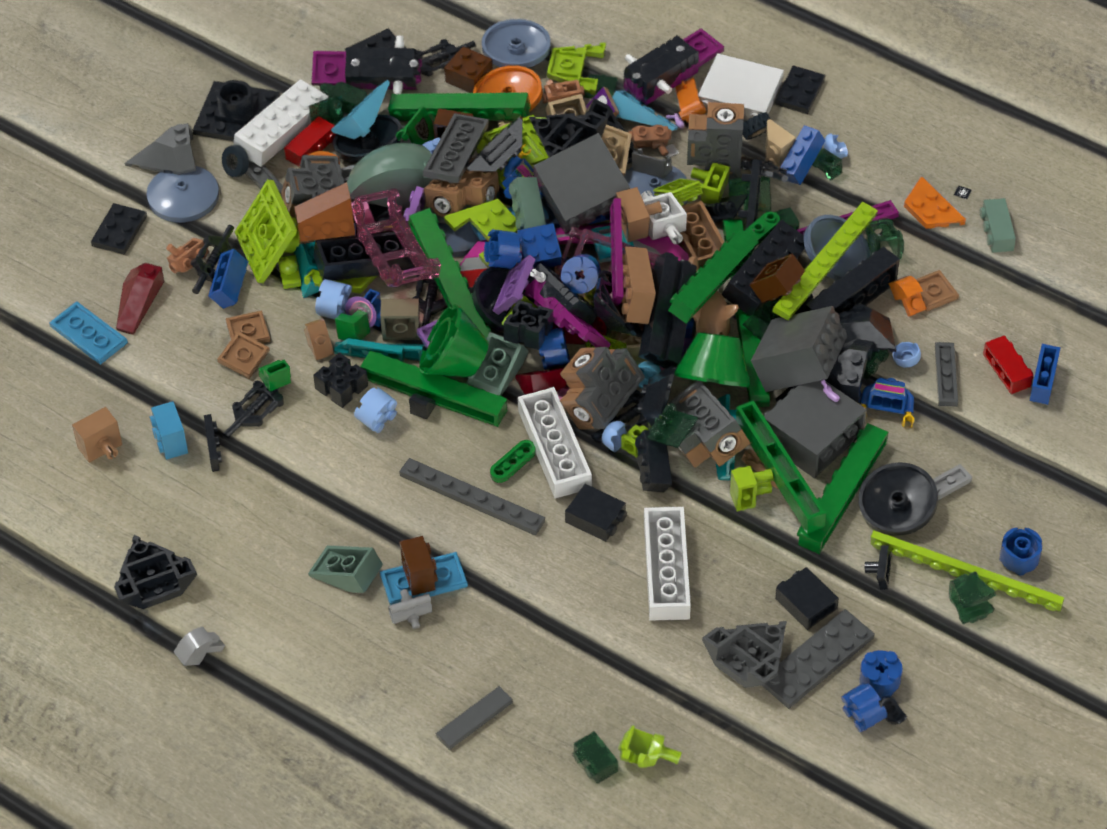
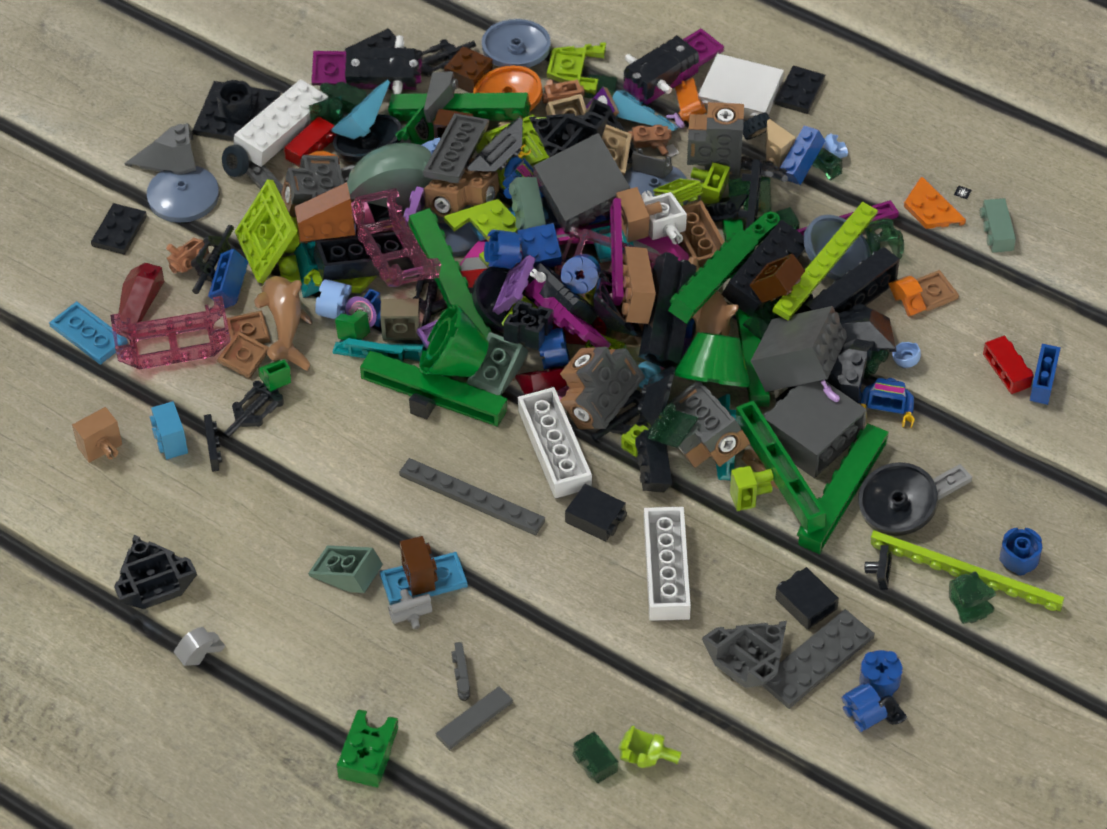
(171, 327): none -> clear pink windscreen
(284, 303): none -> medium nougat animal
(318, 339): medium nougat brick -> none
(340, 380): black brick -> none
(366, 750): none -> green brick
(376, 409): light blue brick -> none
(439, 93): none -> dark grey slope
(460, 672): none -> dark grey hinge
(515, 455): green plate -> none
(612, 435): light blue hair -> none
(946, 374): dark grey plate -> none

